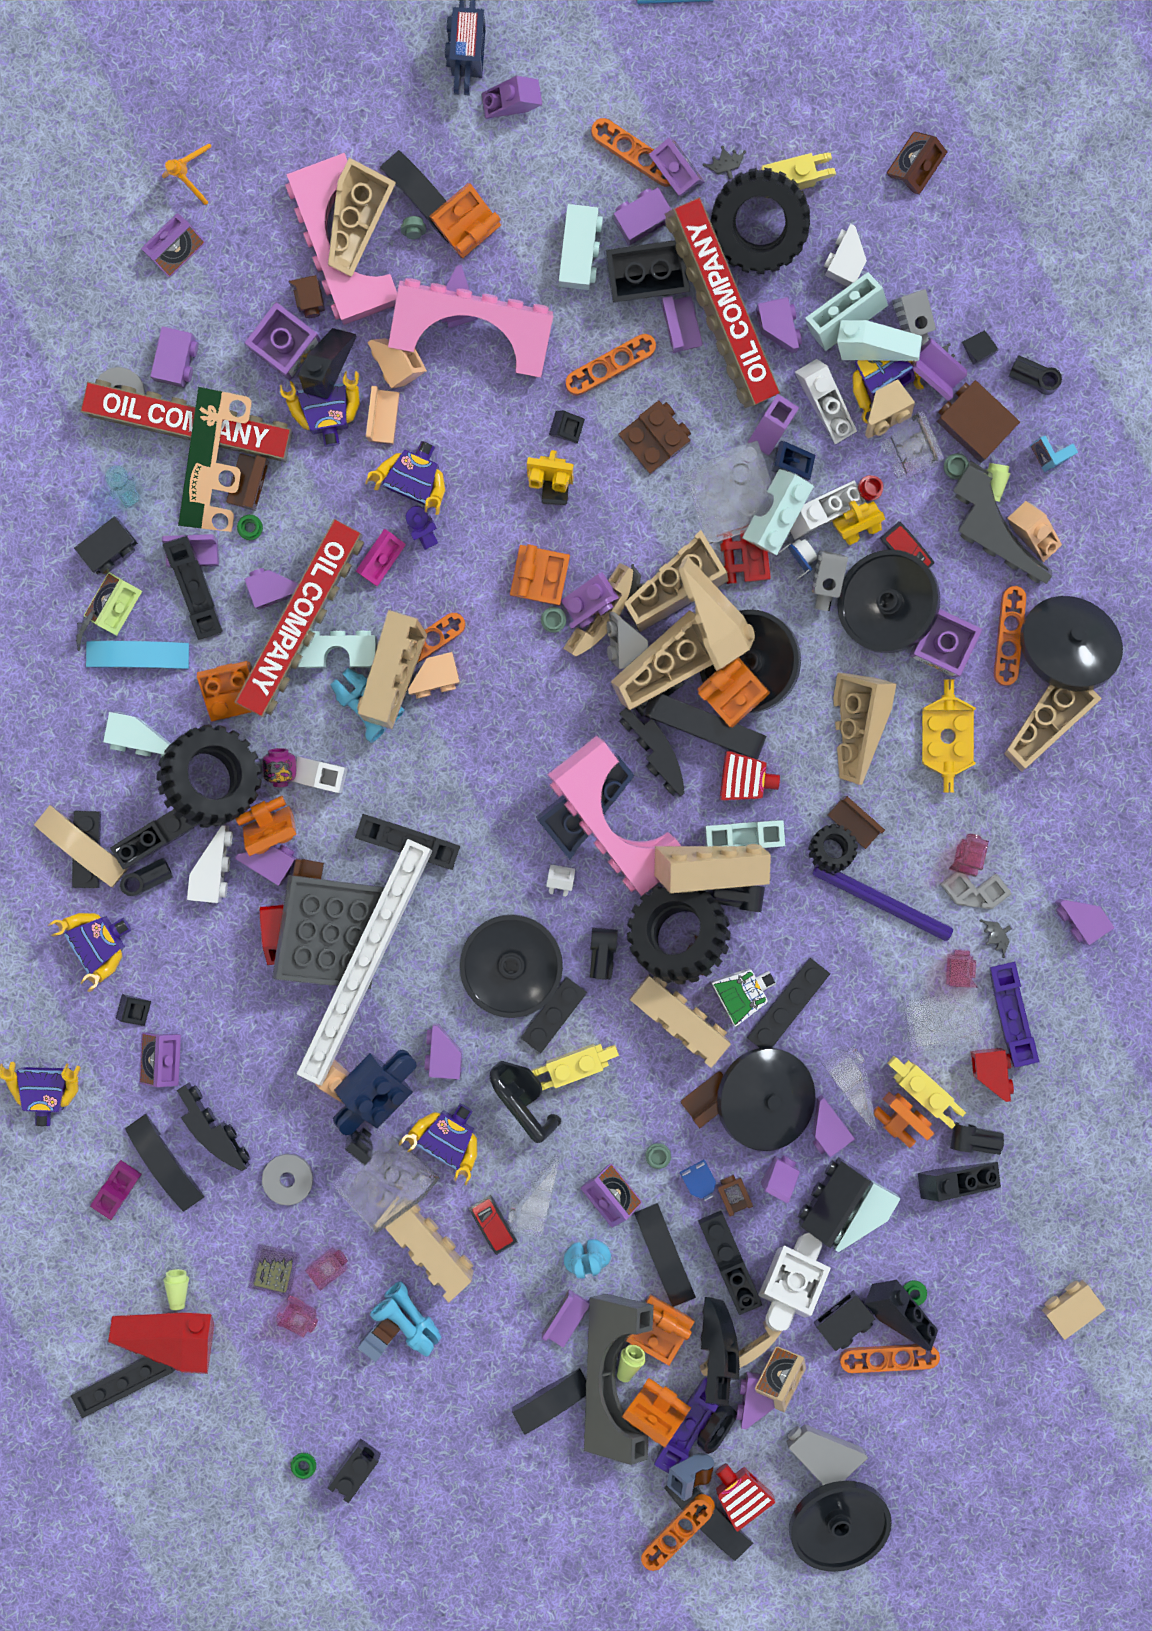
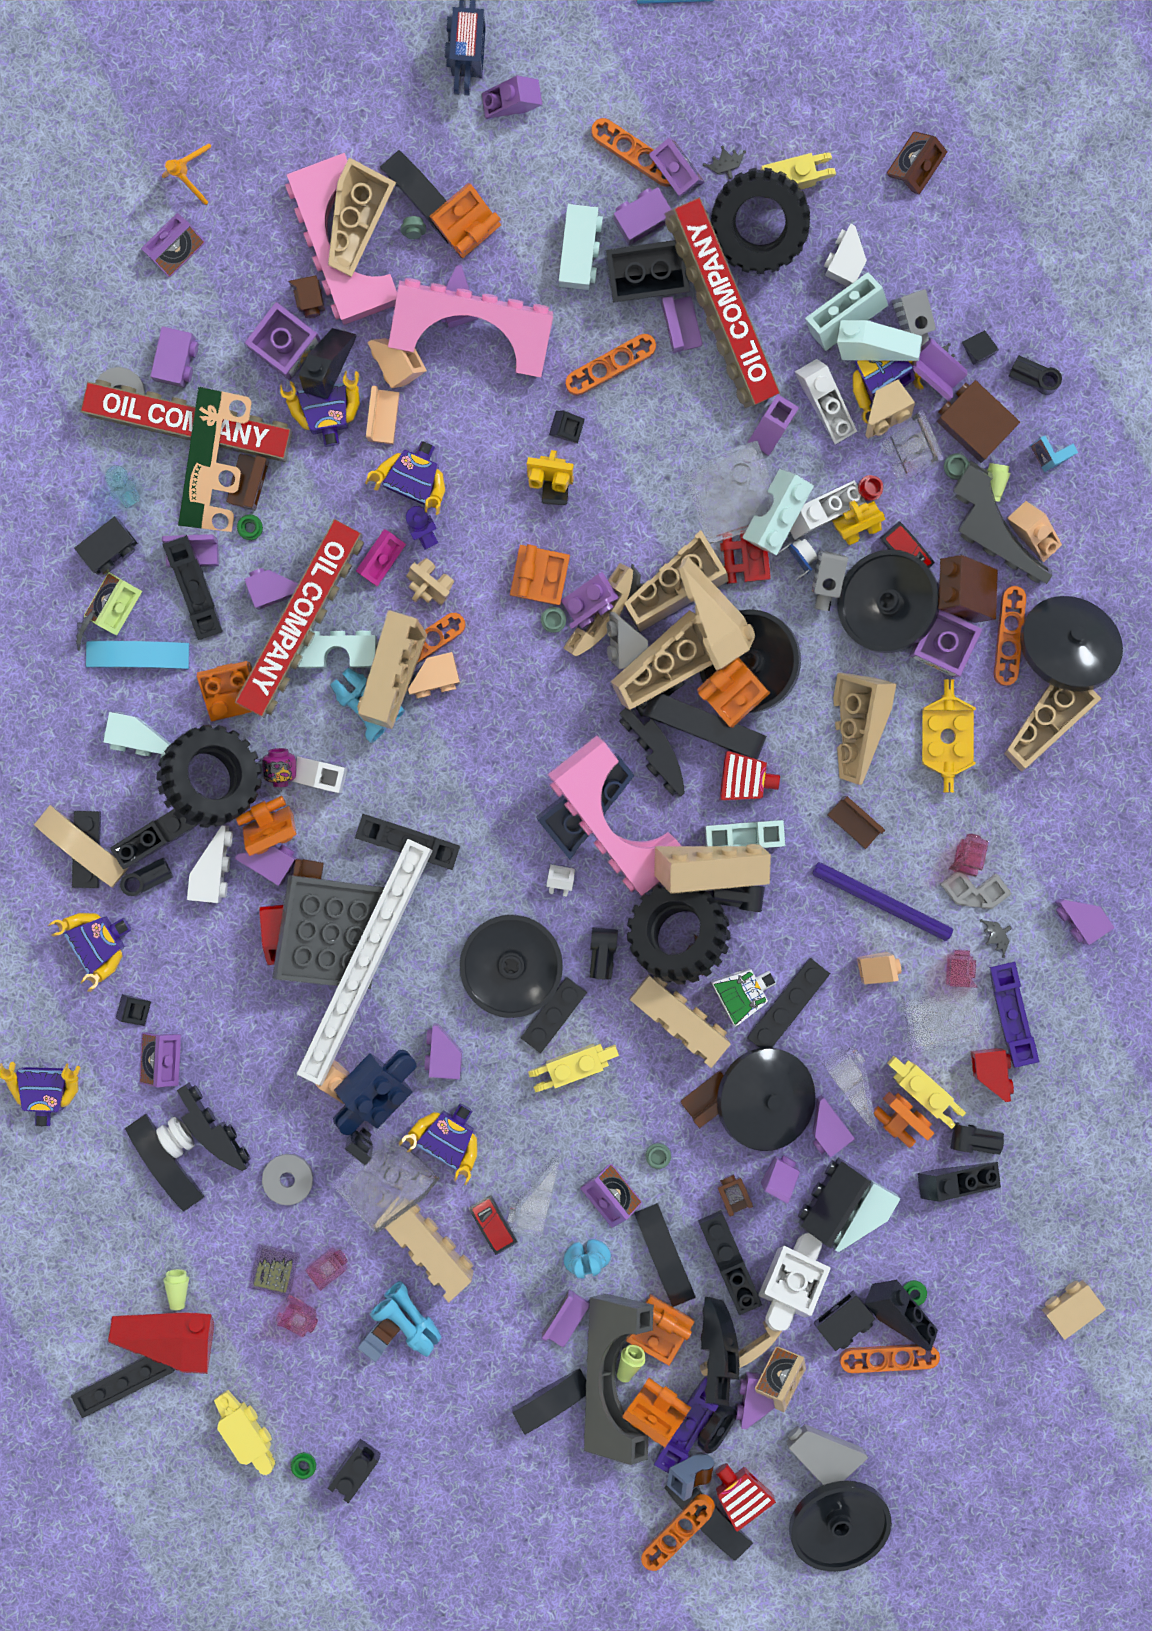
(115, 1190): magenta slope -> none
(175, 1137): none -> white wheel
(243, 1433): none -> light yellow hinge
(425, 585): none -> tan hips
(518, 1089): black piece -> none
(655, 436): reddish brown plate -> none
(699, 1180): blue piece -> none
(777, 323): medium lavender slope -> none
(793, 460): dark blue slope -> none
(841, 837): black tyre -> none
(879, 968): none -> light nougat slope
(968, 589): none -> reddish brown brick

